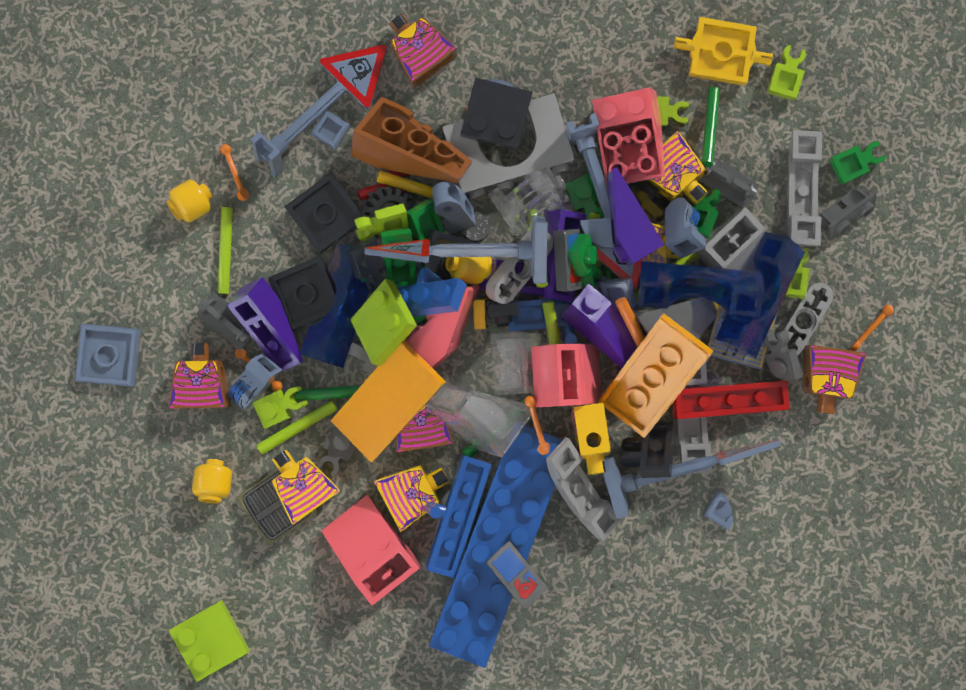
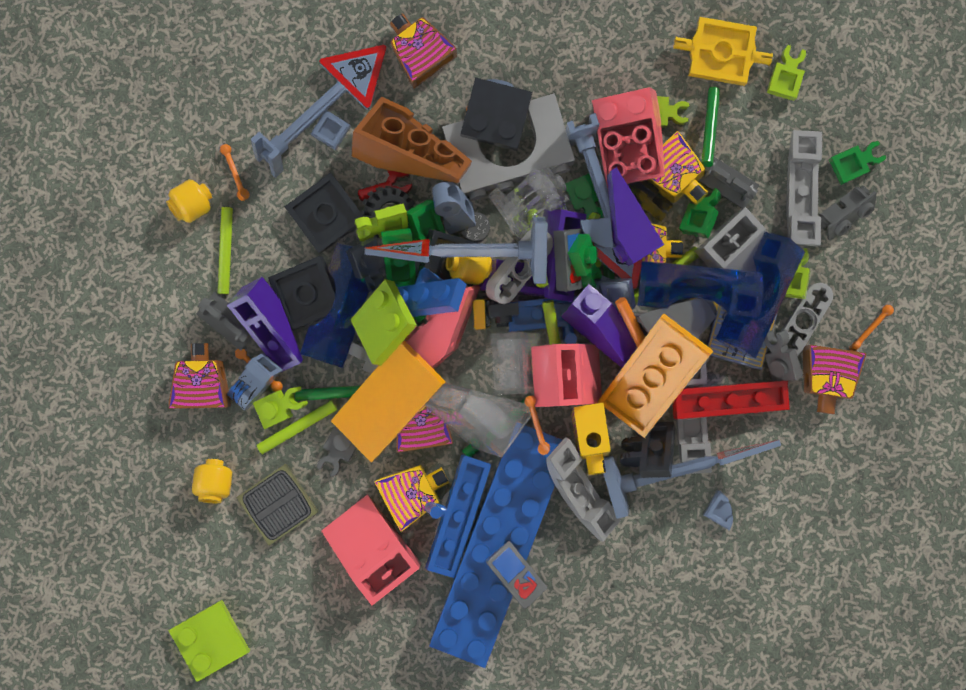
(107, 355): sand blue tile -> none
(301, 486): torso -> none
(405, 184): yellow bar -> none
(681, 228): sand blue leg -> none

